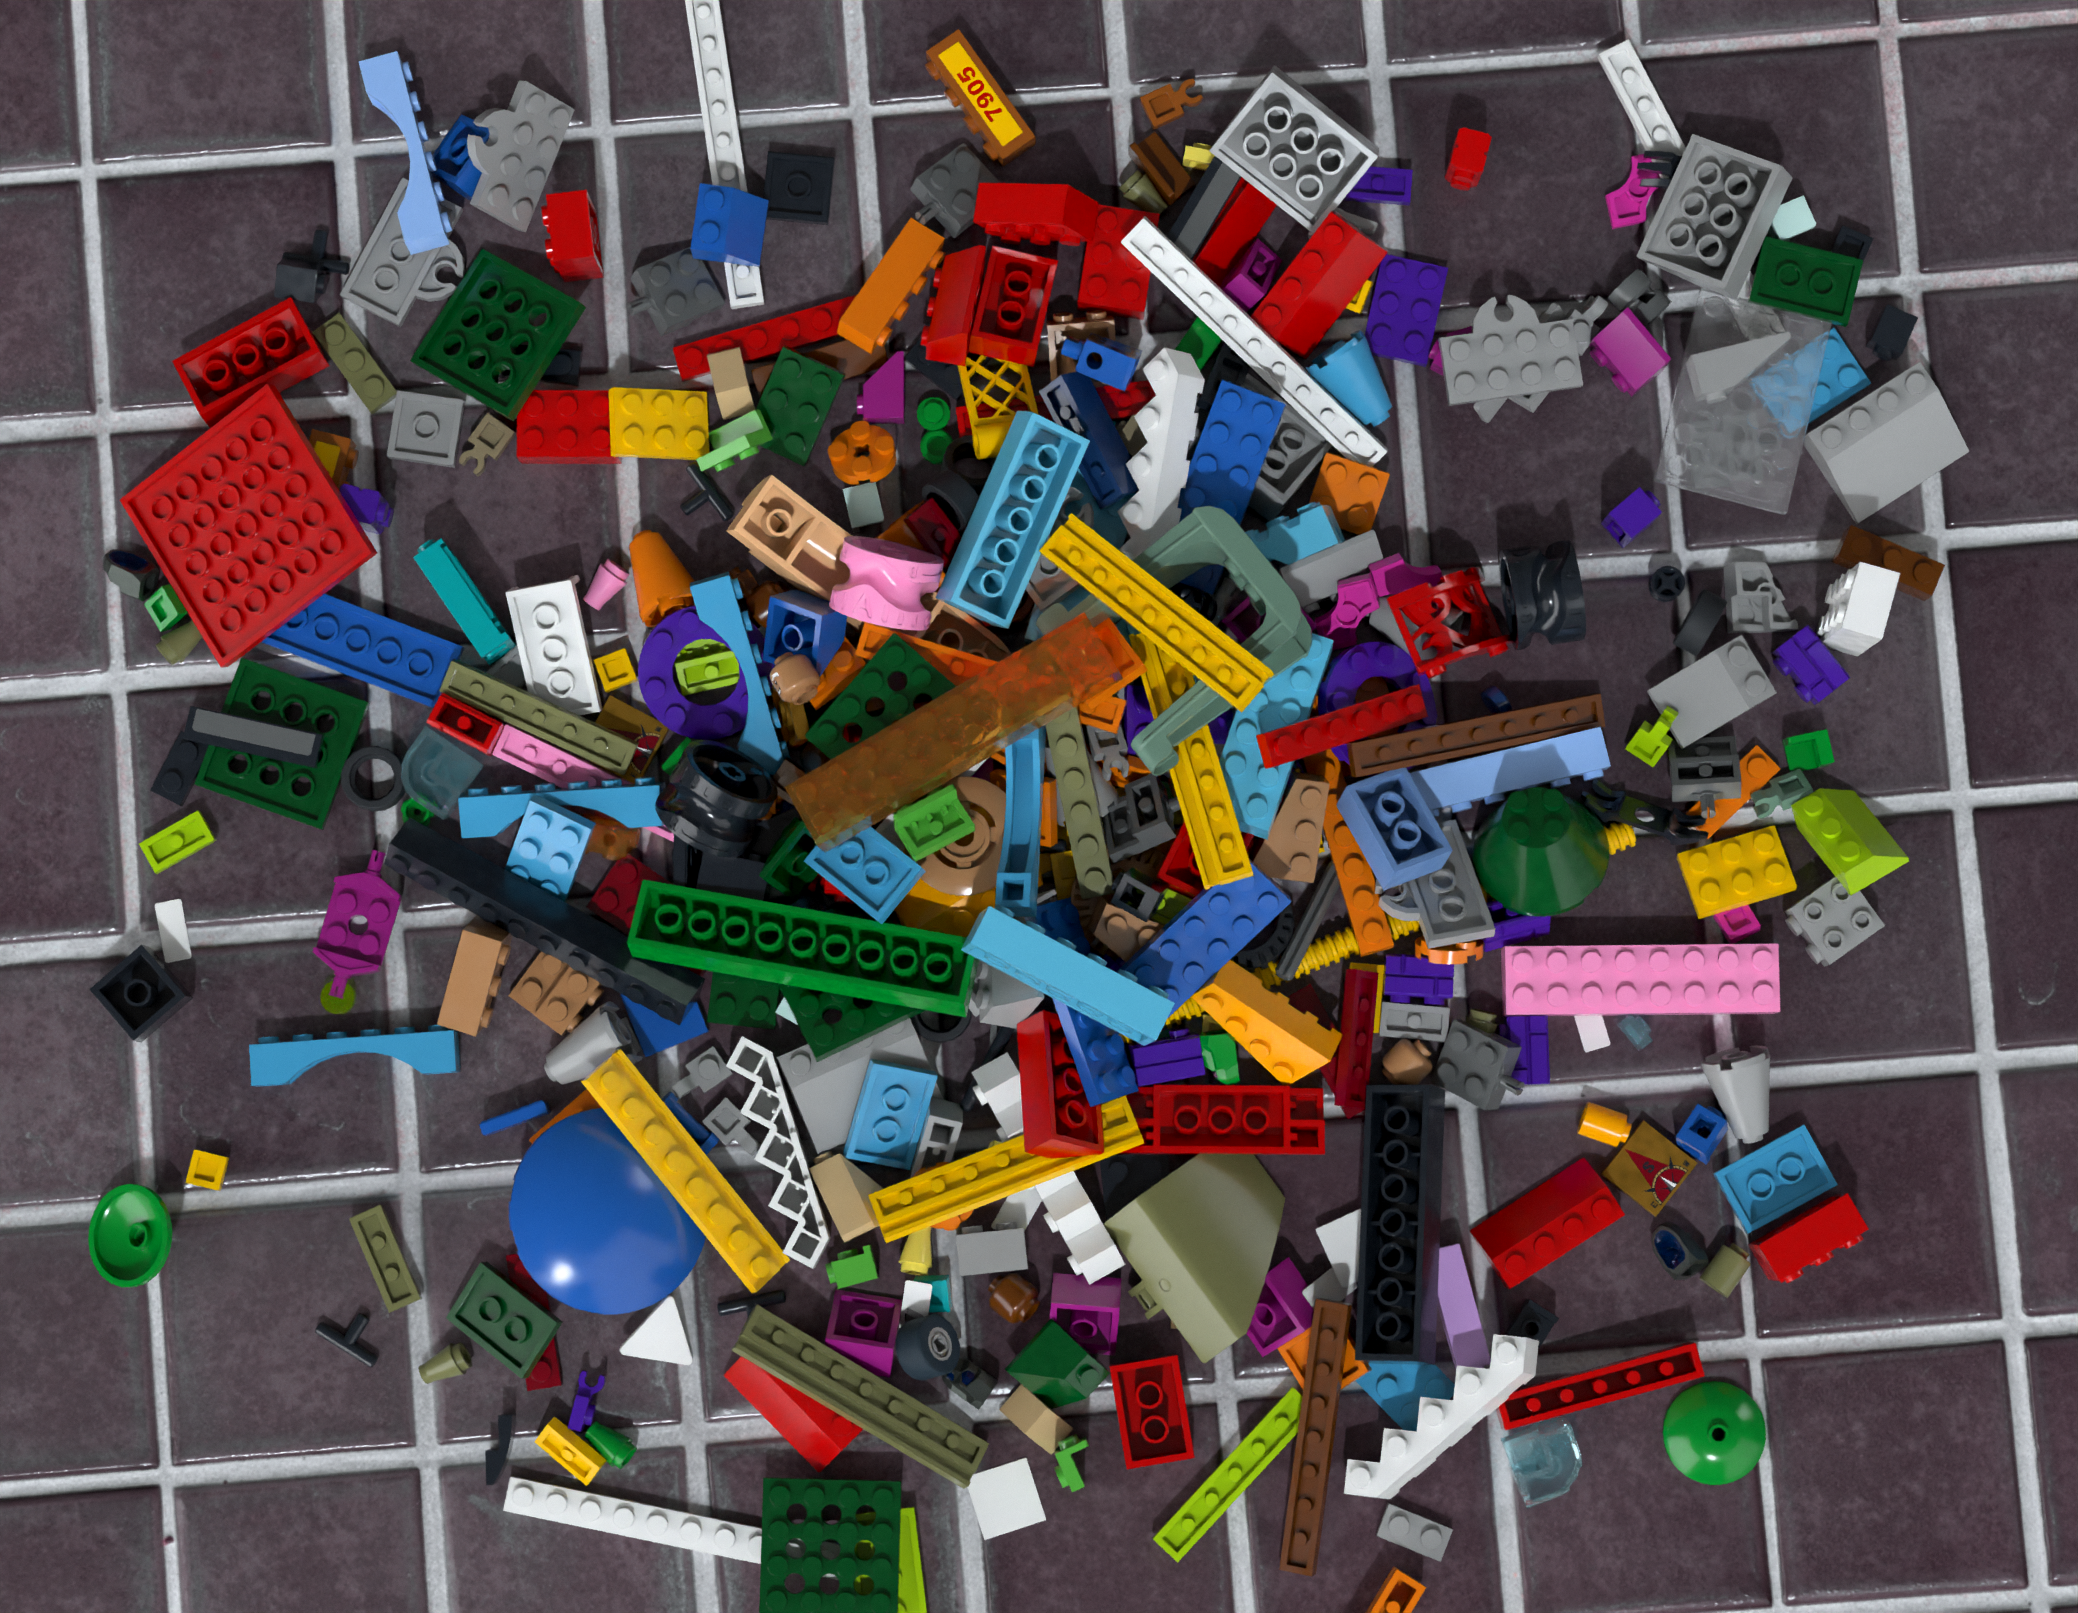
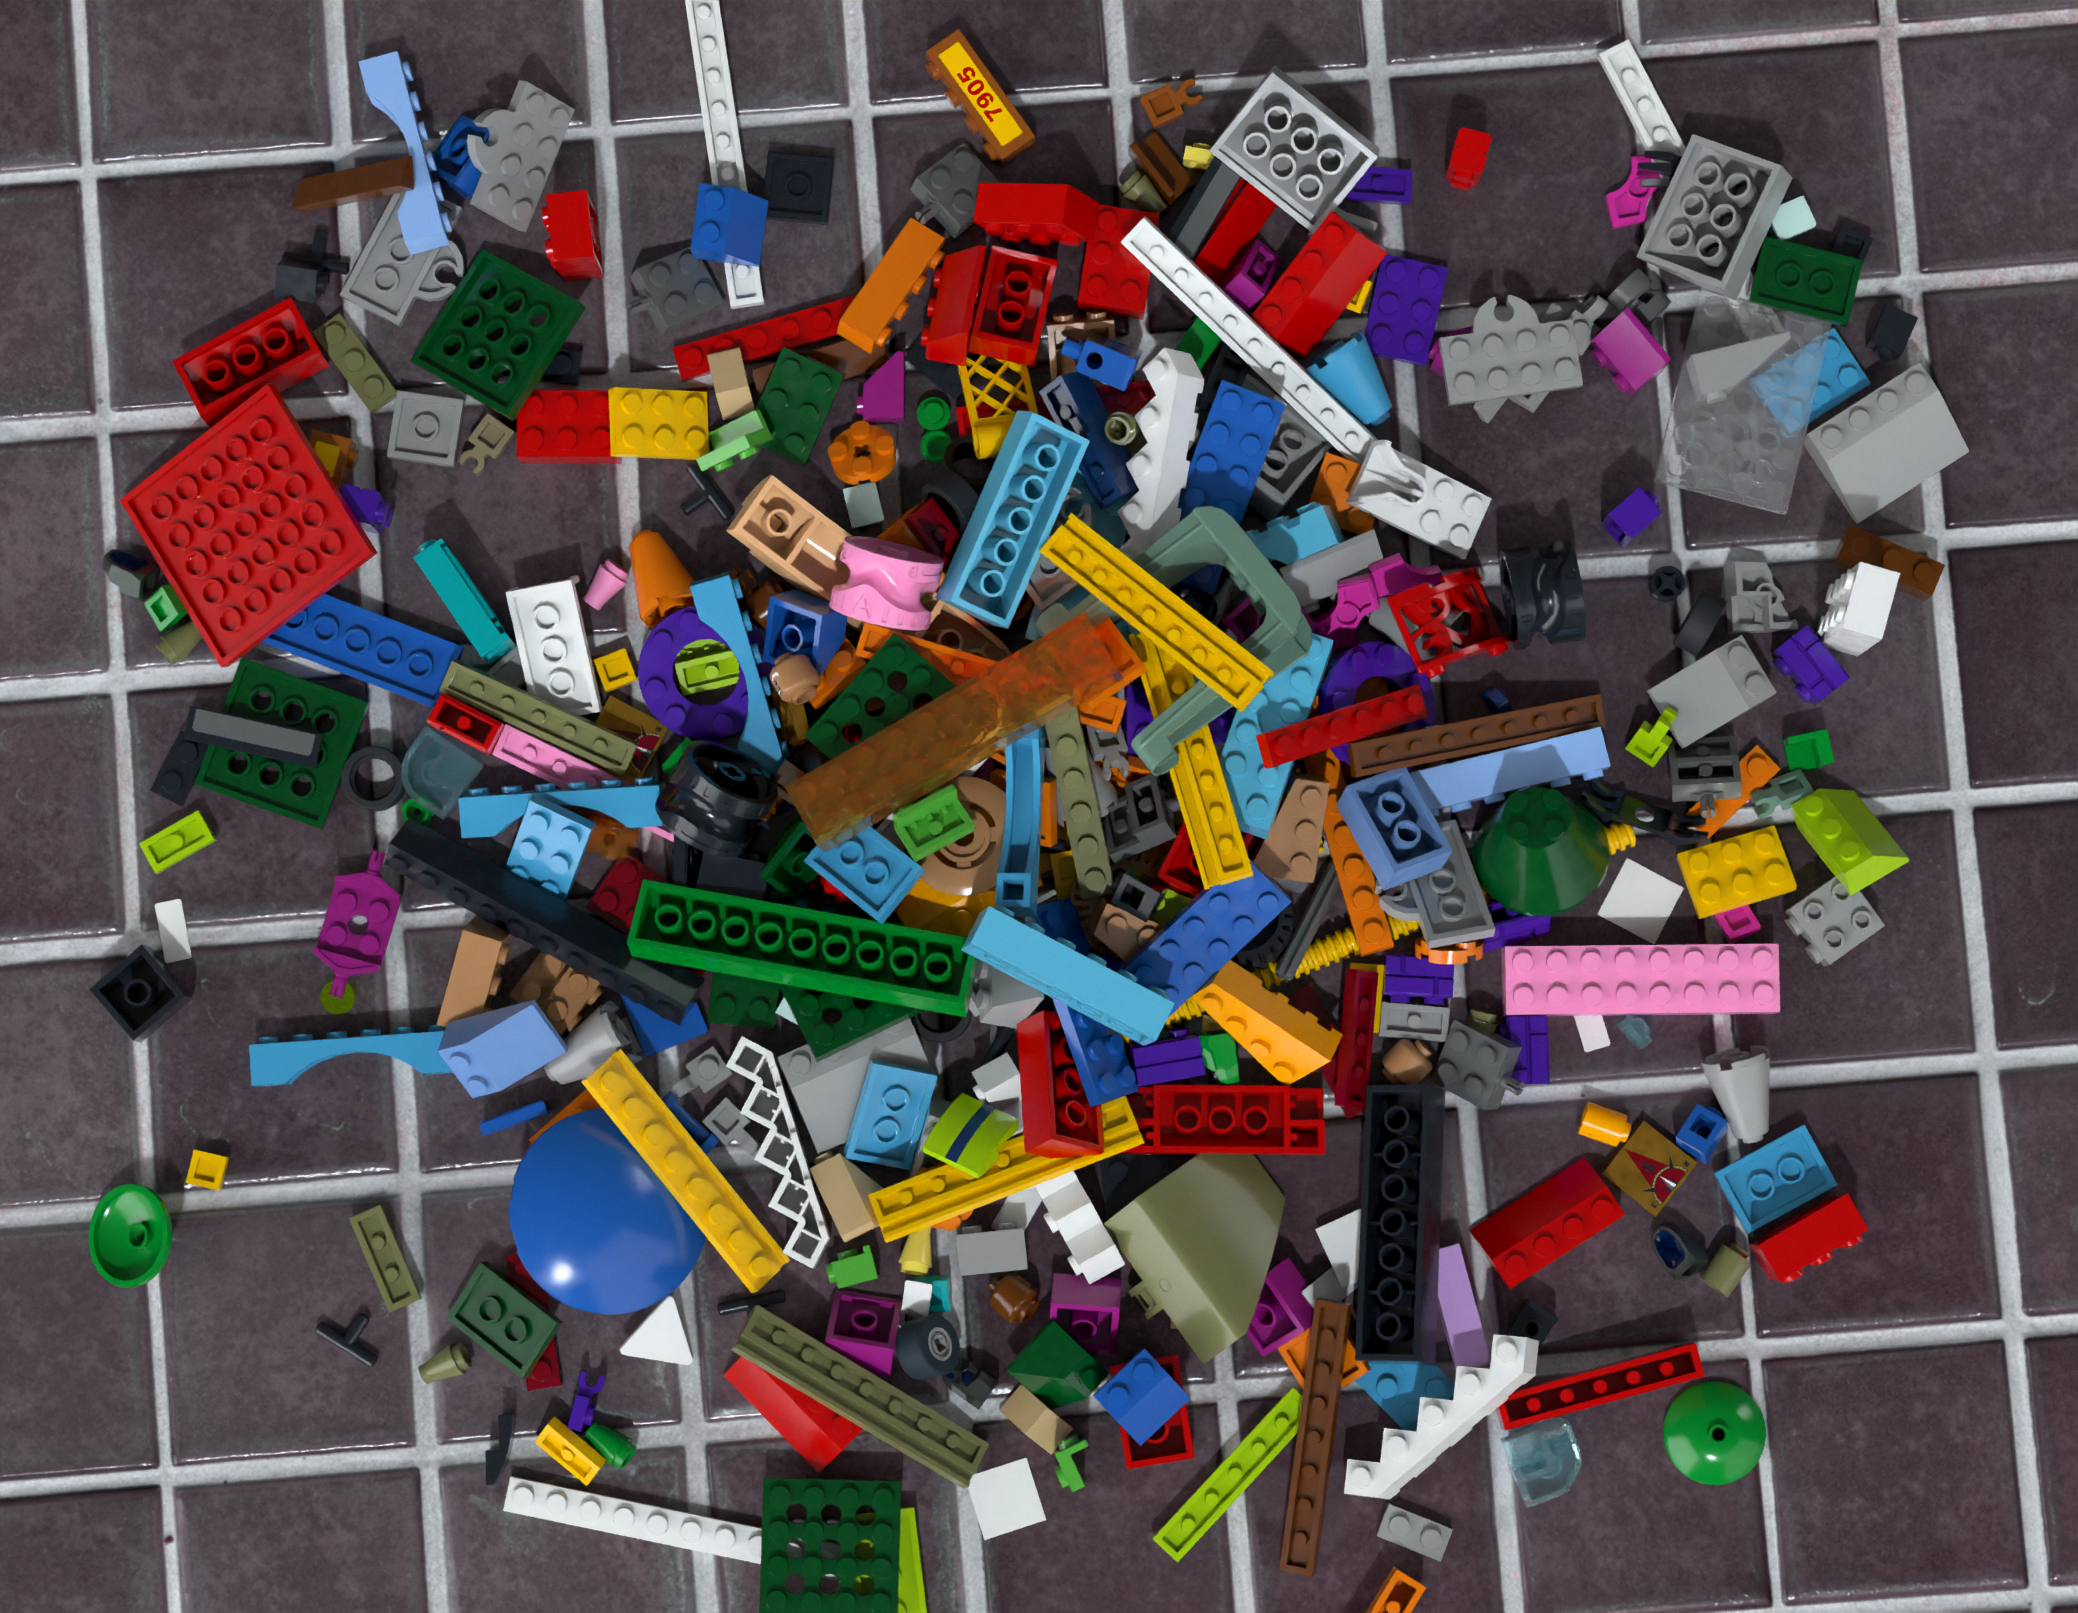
(354, 185): none -> reddish brown slope
(500, 1047): none -> medium blue slope
(970, 1135): none -> lime slope
(1121, 427): none -> olive cone
(1141, 1396): none -> blue slope
(1418, 499): none -> white plate
(1640, 901): none -> white sticker

